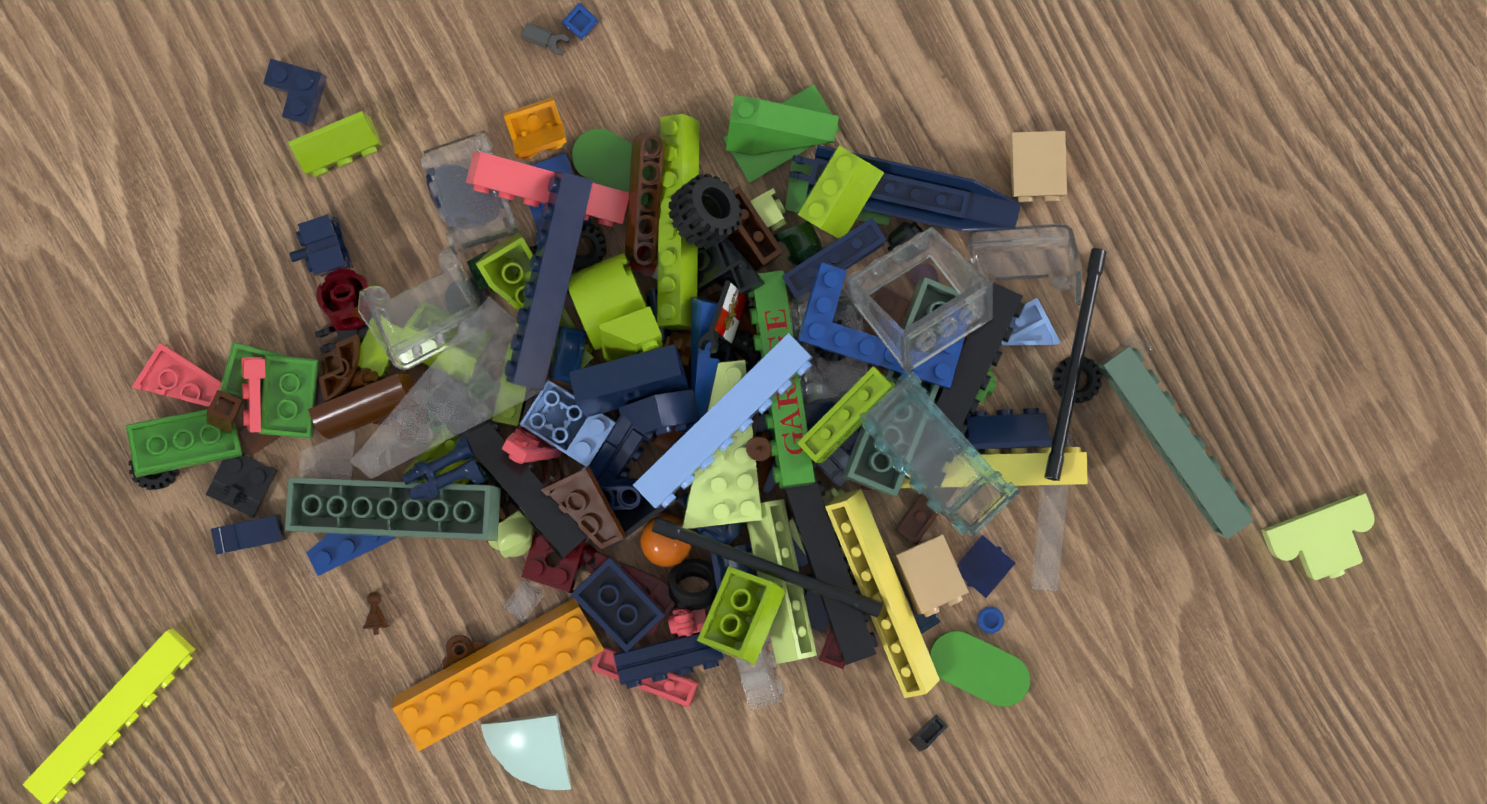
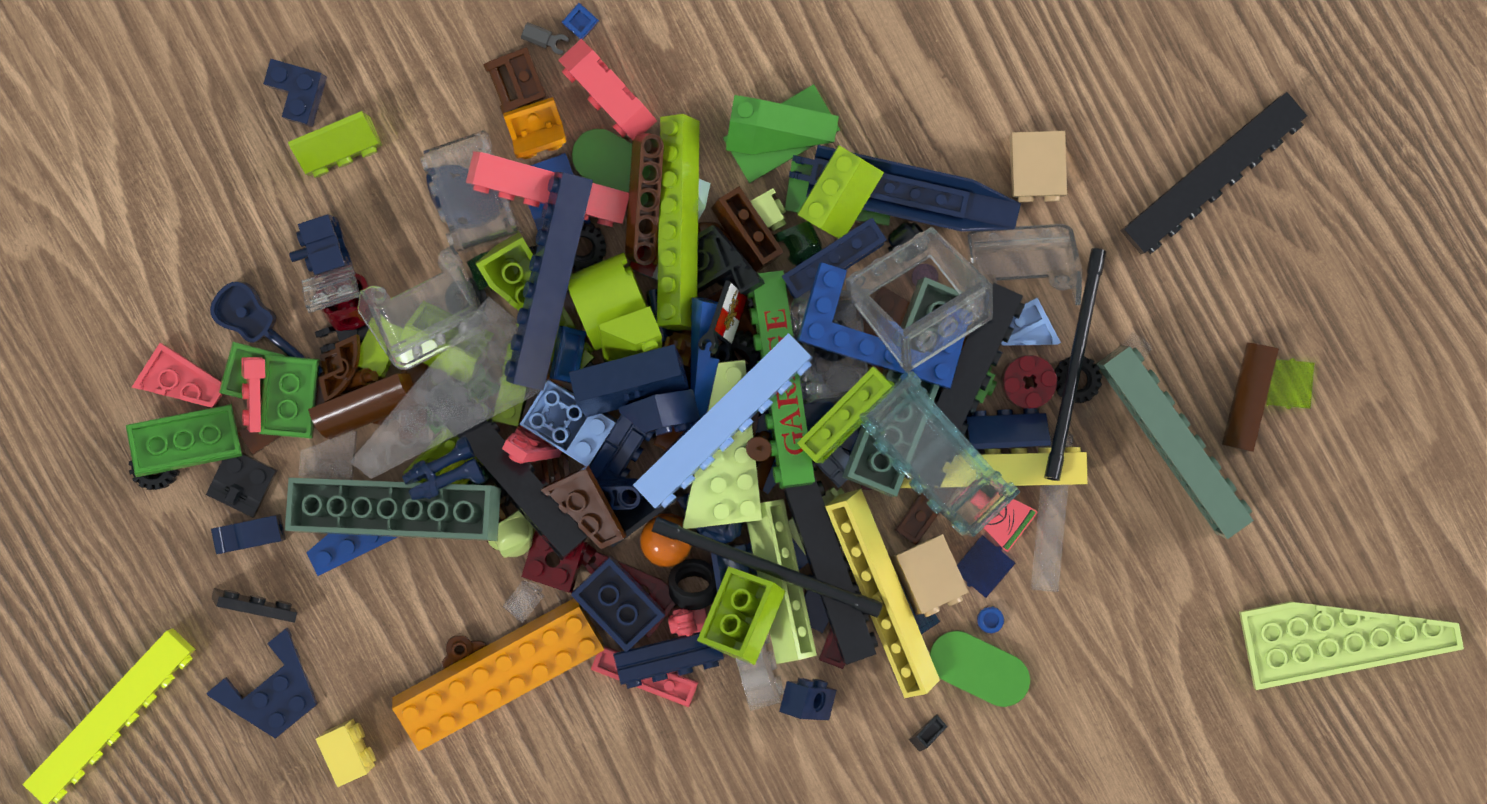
(223, 411): reddish brown panel -> none
(241, 310): none -> dark blue piece
(253, 605): none -> black wing
(279, 699): none -> dark blue wing
(330, 288): none -> clear plate
(346, 752): none -> light yellow brick
(374, 618): reddish brown piece -> none
(523, 76): none -> reddish brown plate
(530, 749): light aqua brick -> none
(606, 90): none -> coral brick
(705, 211): black tyre -> none
(808, 699): none -> dark blue brick
(1010, 523): none -> coral torso
(1043, 379): none -> dark red brick
(1214, 173): none -> black brick
(1250, 396): none -> reddish brown brick
(1291, 384): none -> clear neon green piece
(1316, 641): none -> yellowish green wing
(1323, 536): yellowish green brick -> none

